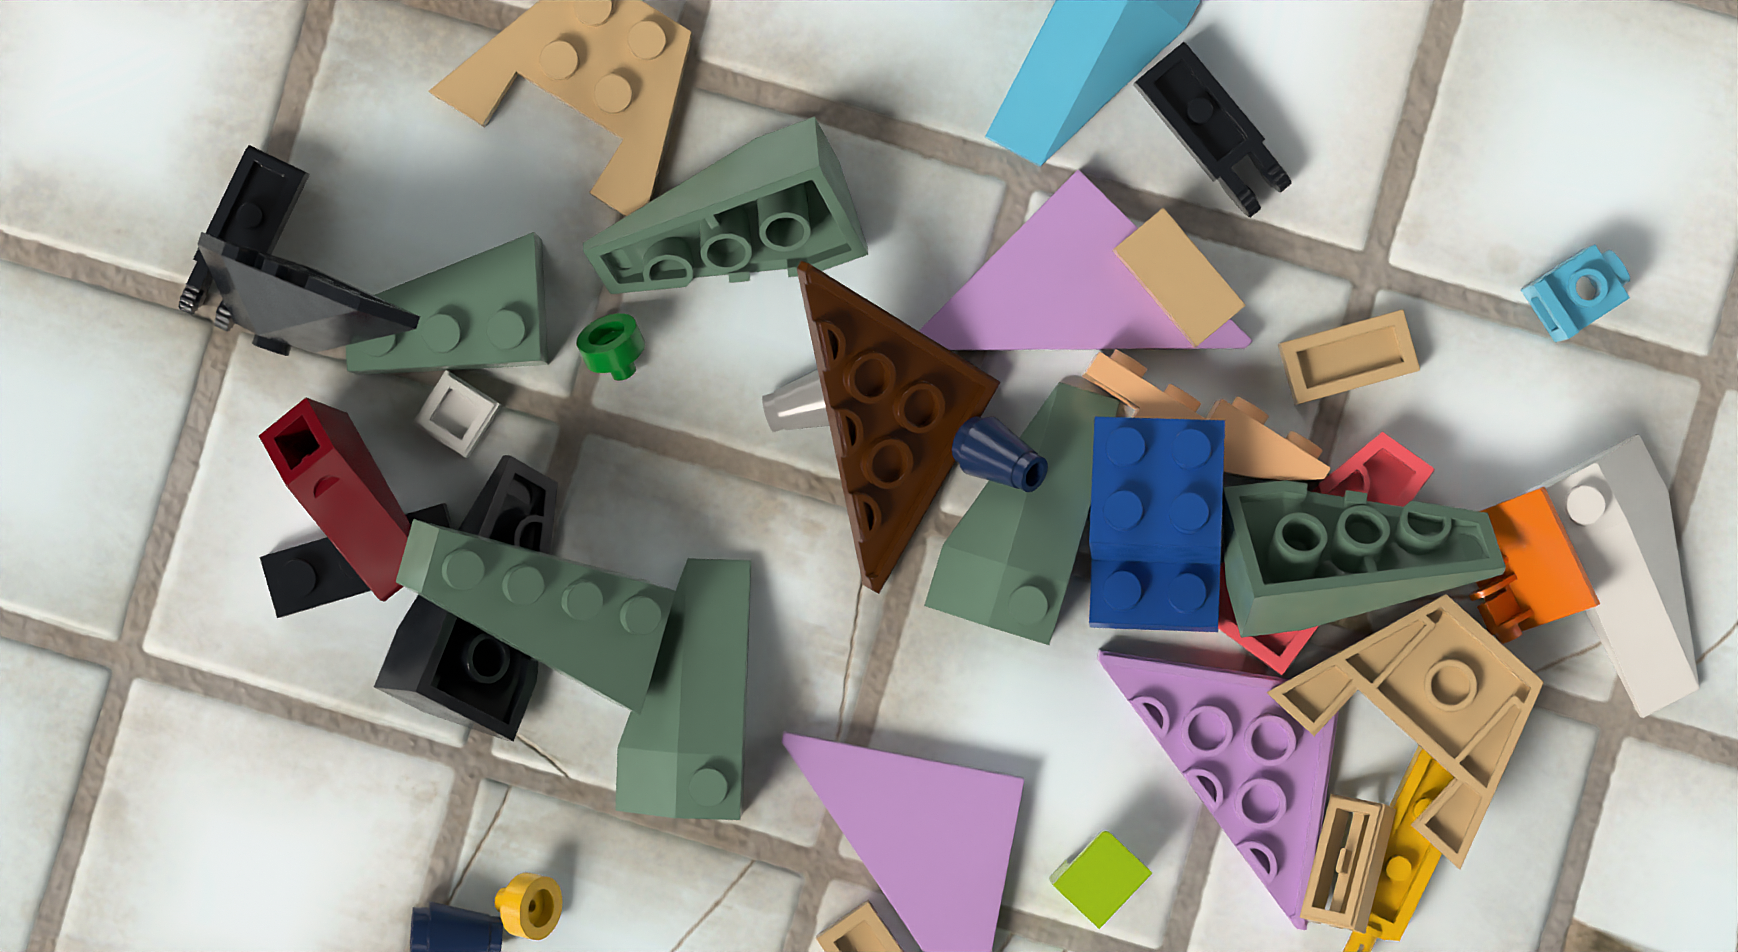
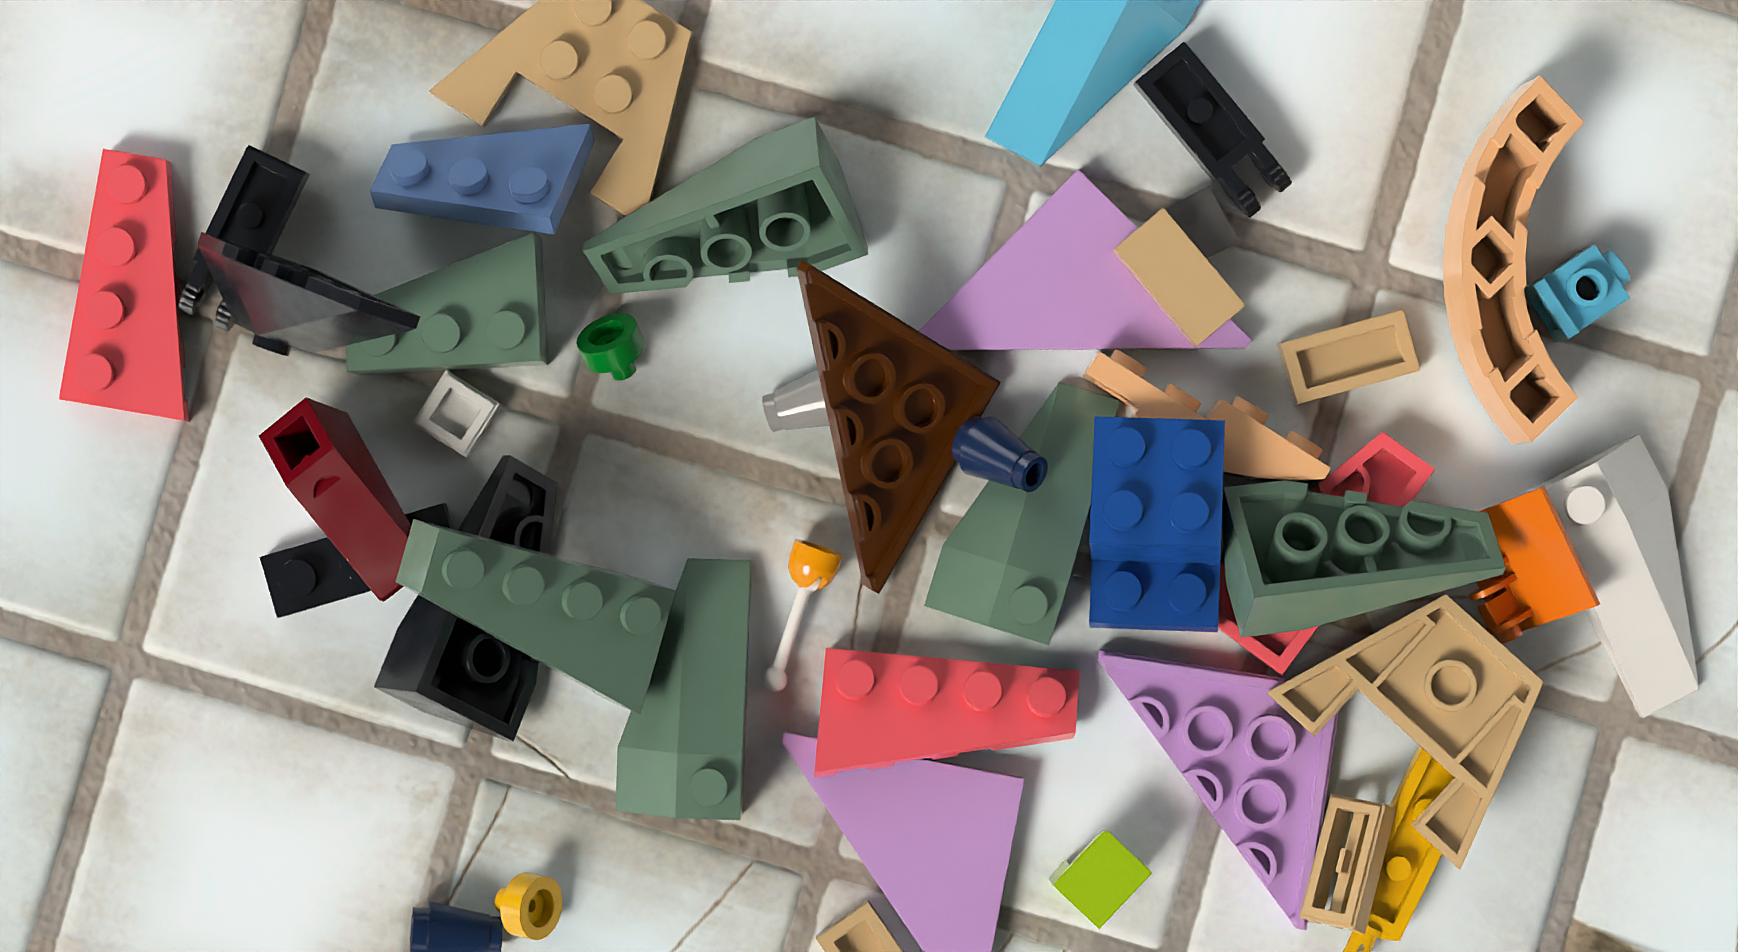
(126, 312): none -> coral wing
(488, 178): none -> medium blue wing
(811, 569): none -> hinge
(919, 707): none -> coral wing
(1203, 222): none -> flat silver tile
(1488, 264): none -> light nougat brick

